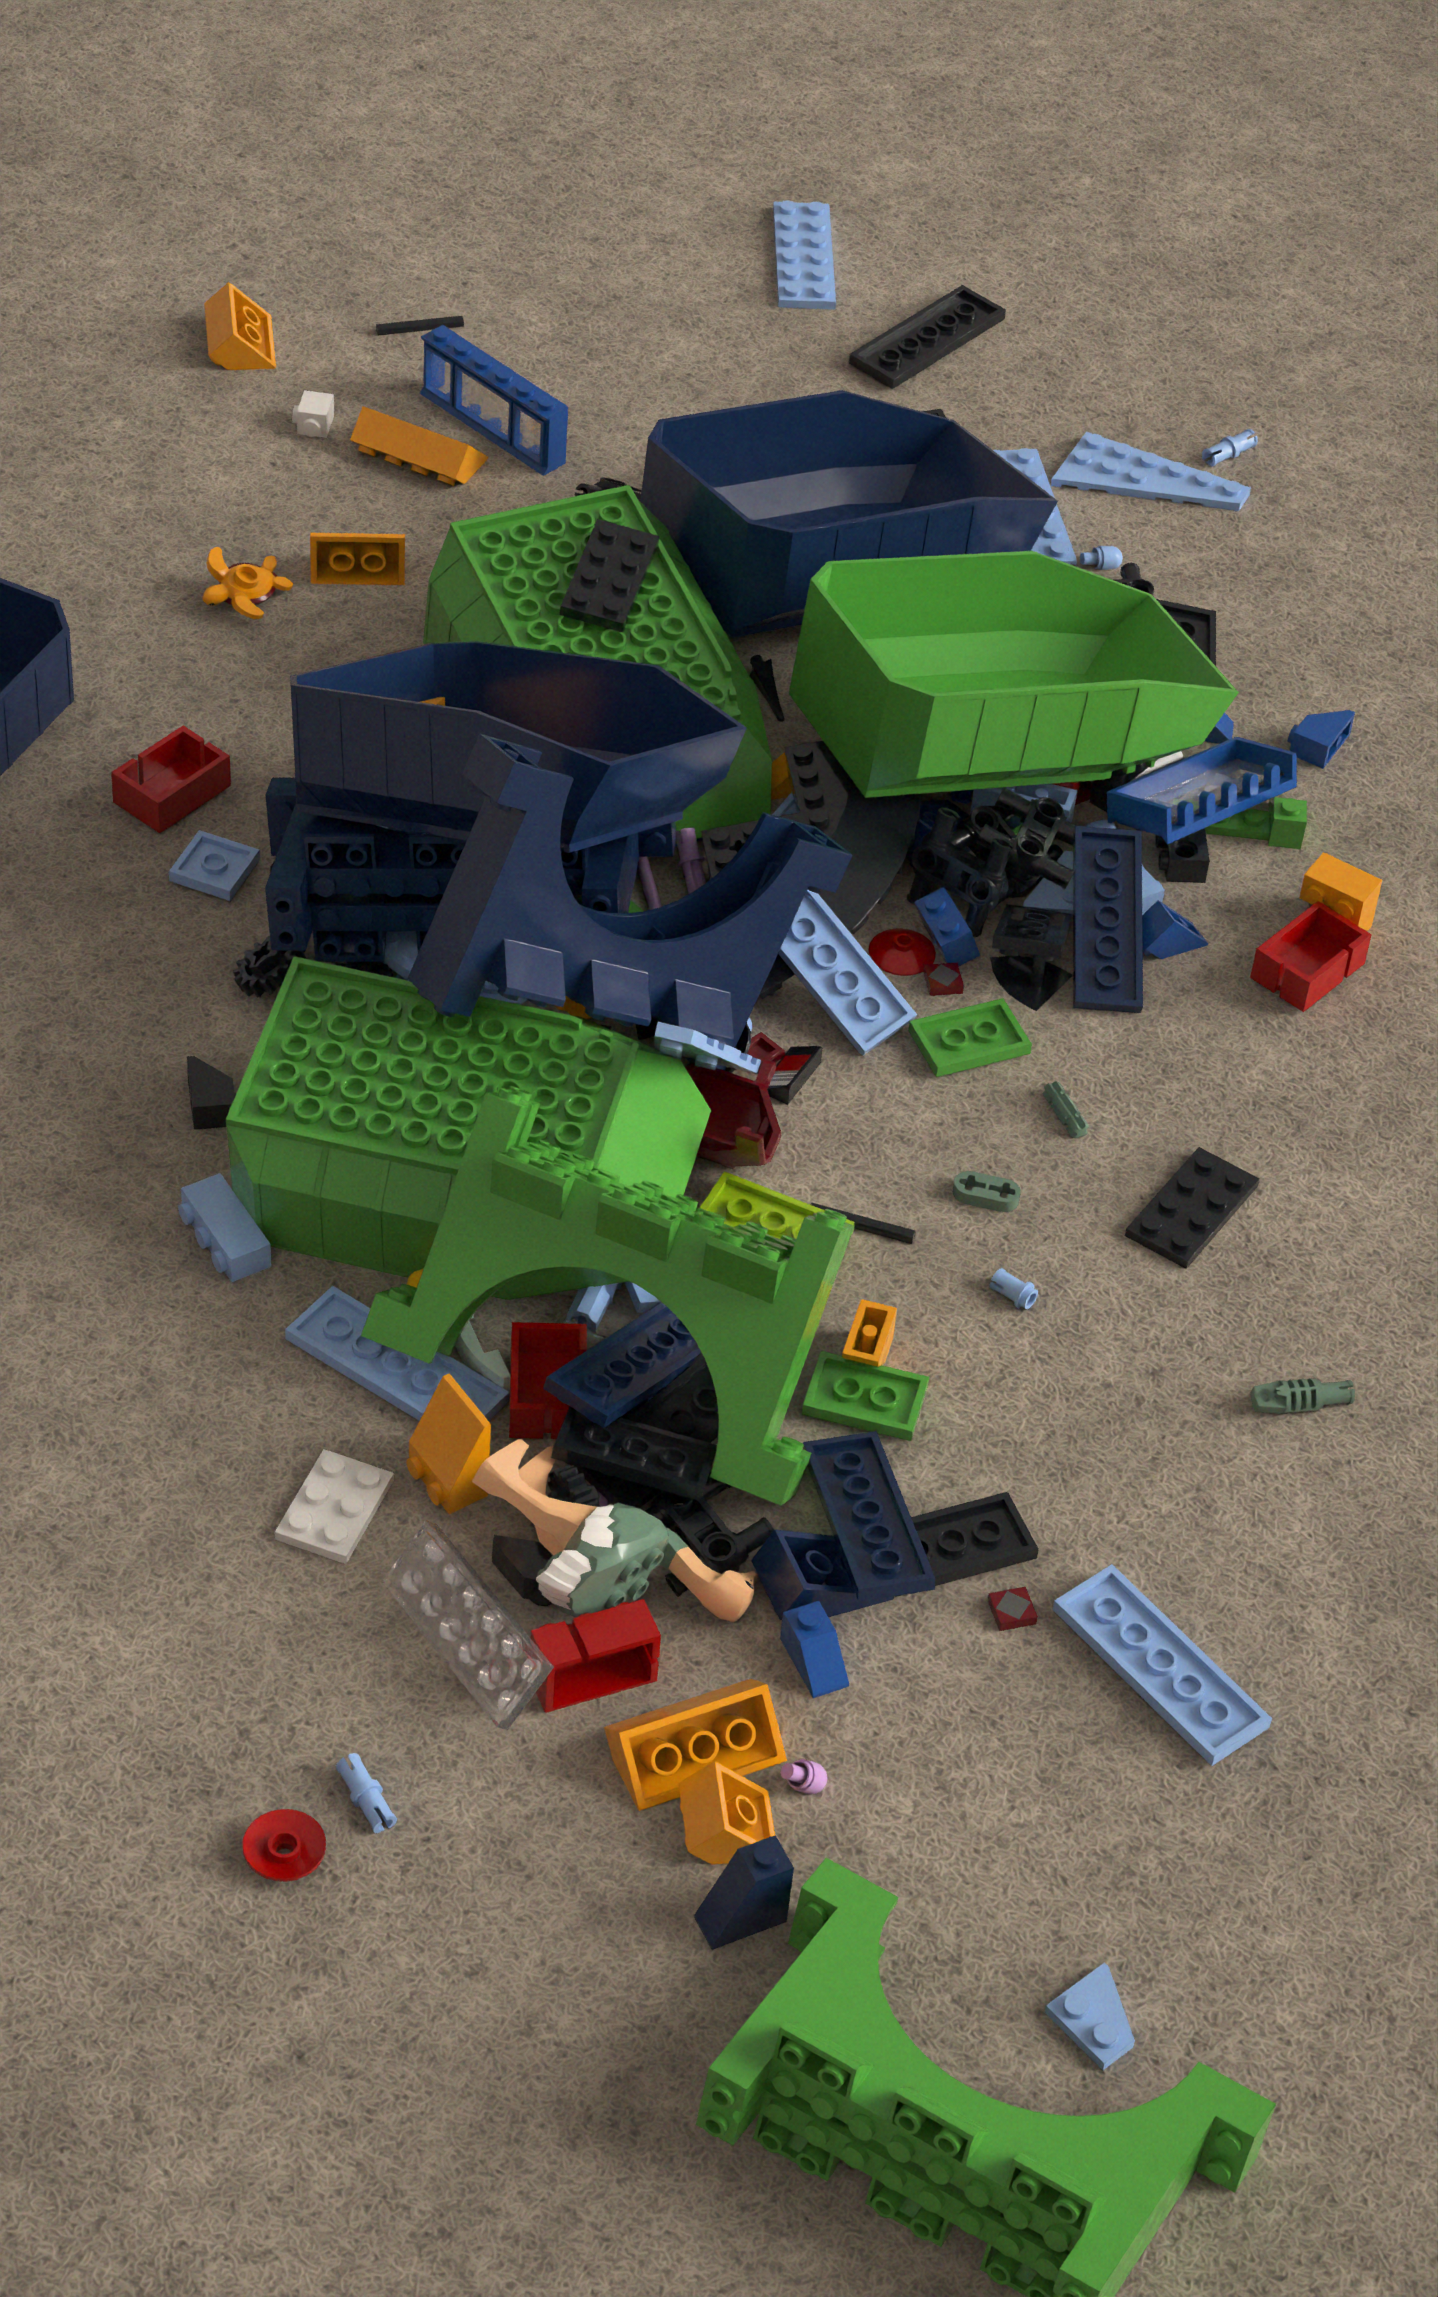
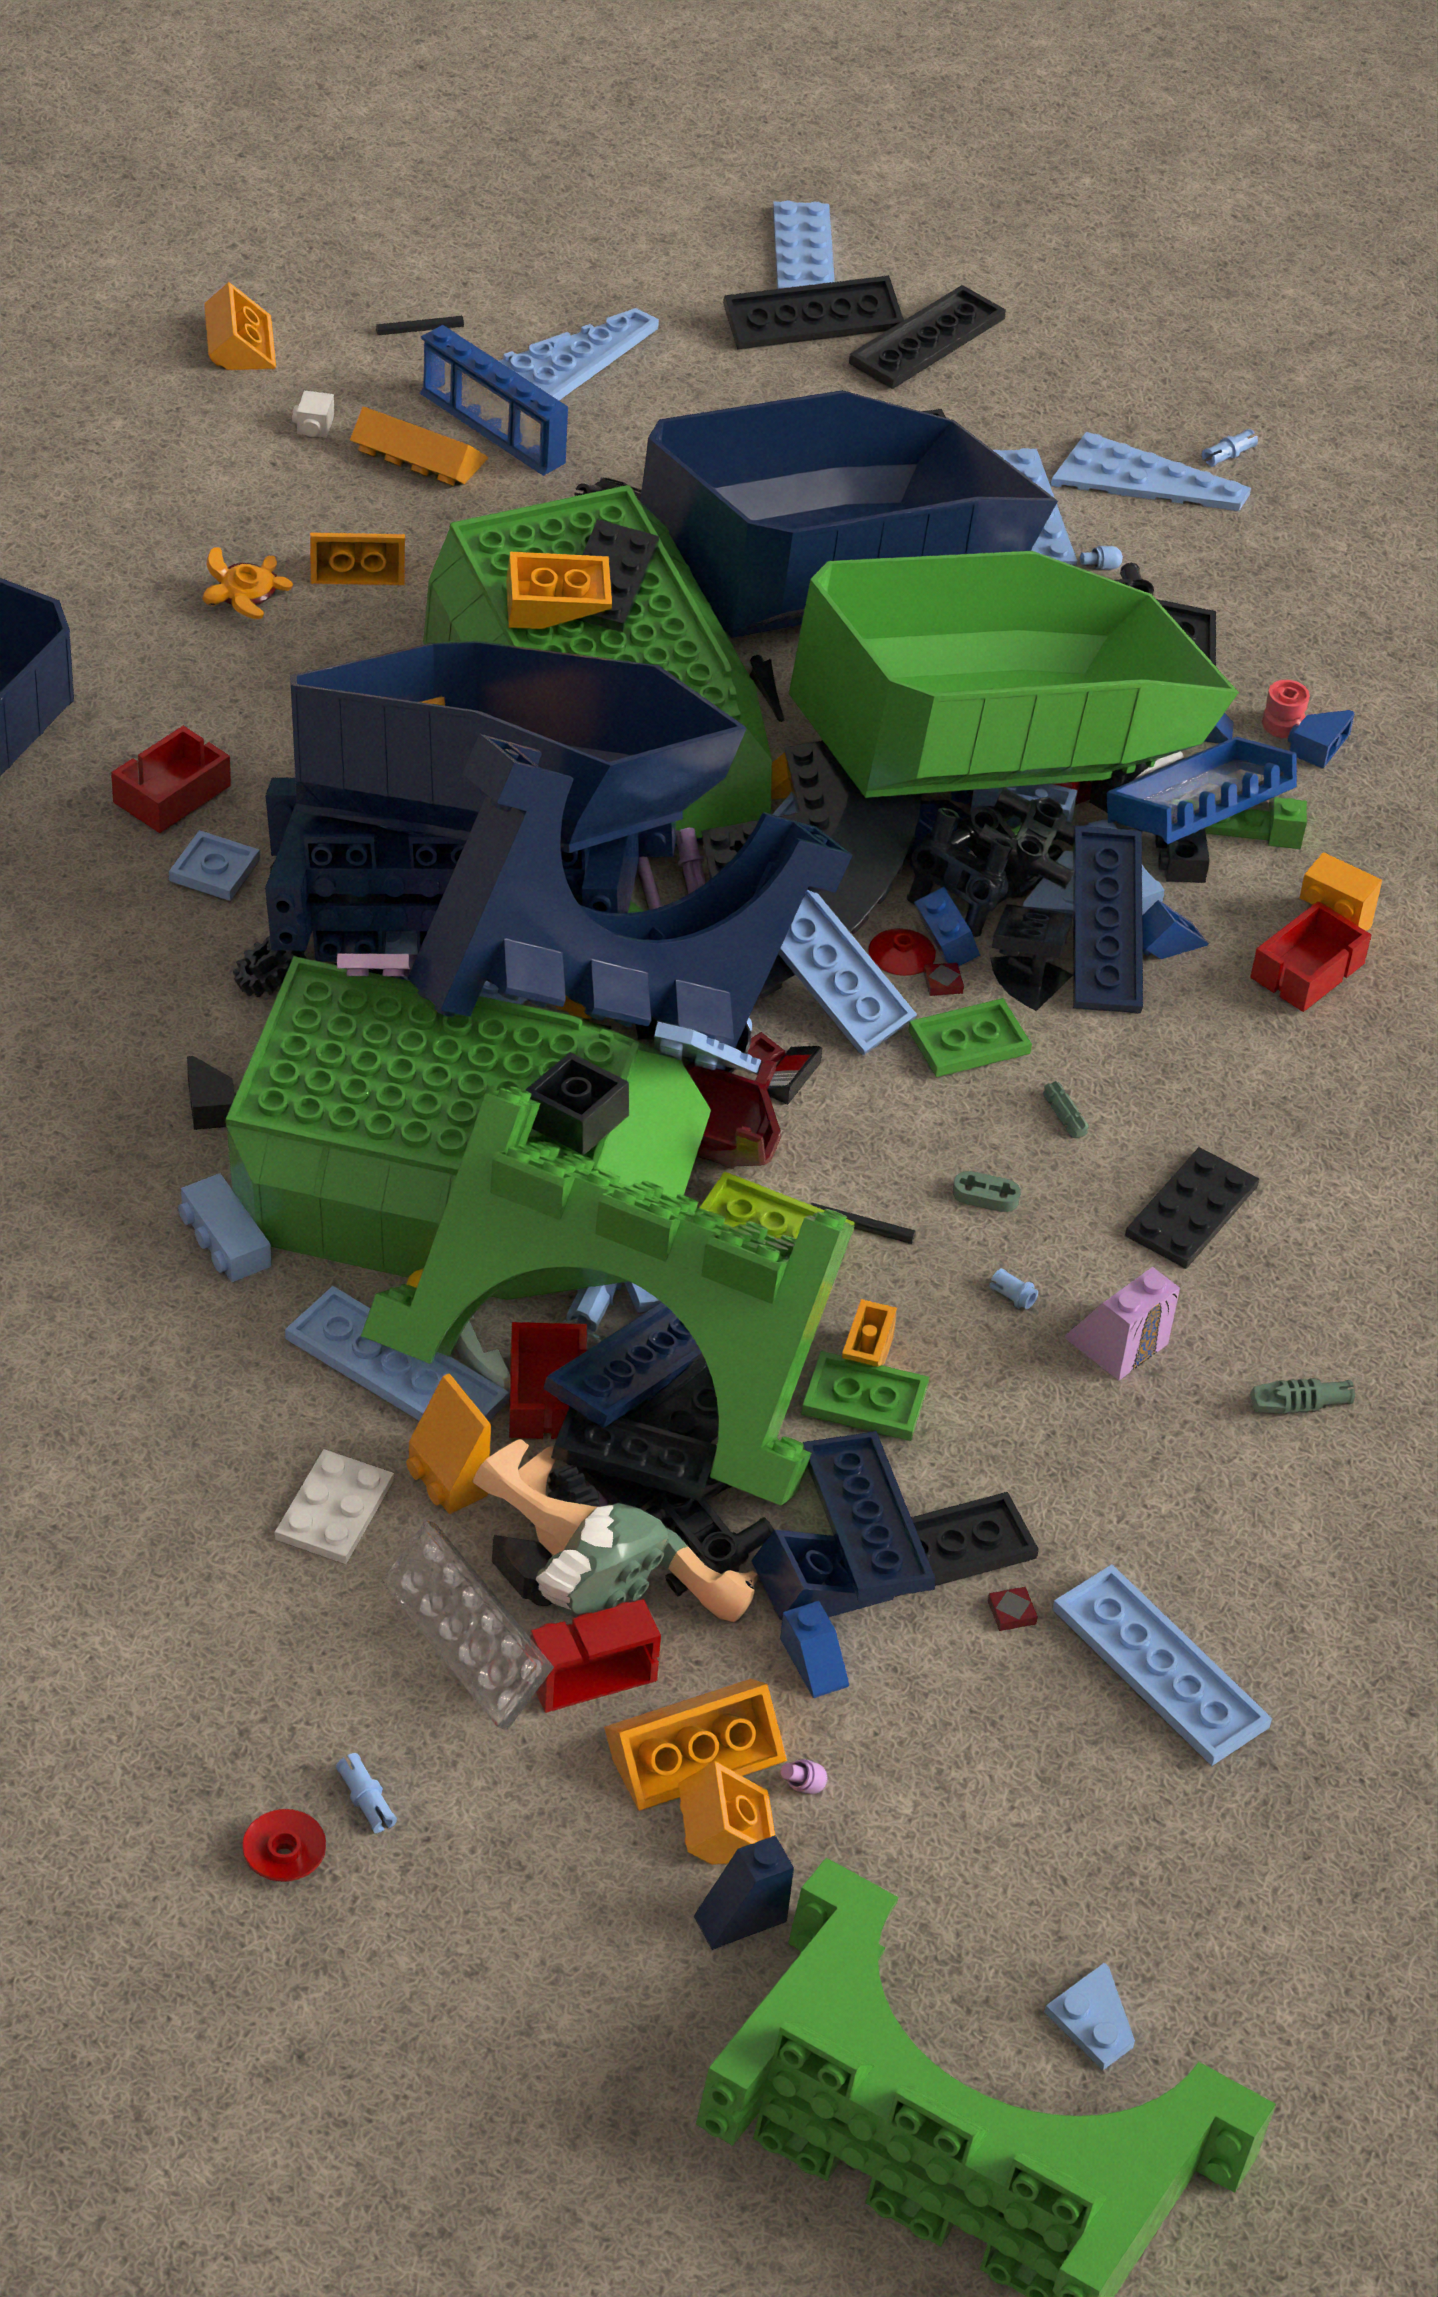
(391, 964): none -> lavender wing
(555, 588): none -> light orange slope
(570, 360): none -> light blue wing
(579, 1103): none -> black brick
(812, 312): none -> black plate
(1129, 1324): none -> lavender slope
(1285, 707): none -> coral wheel

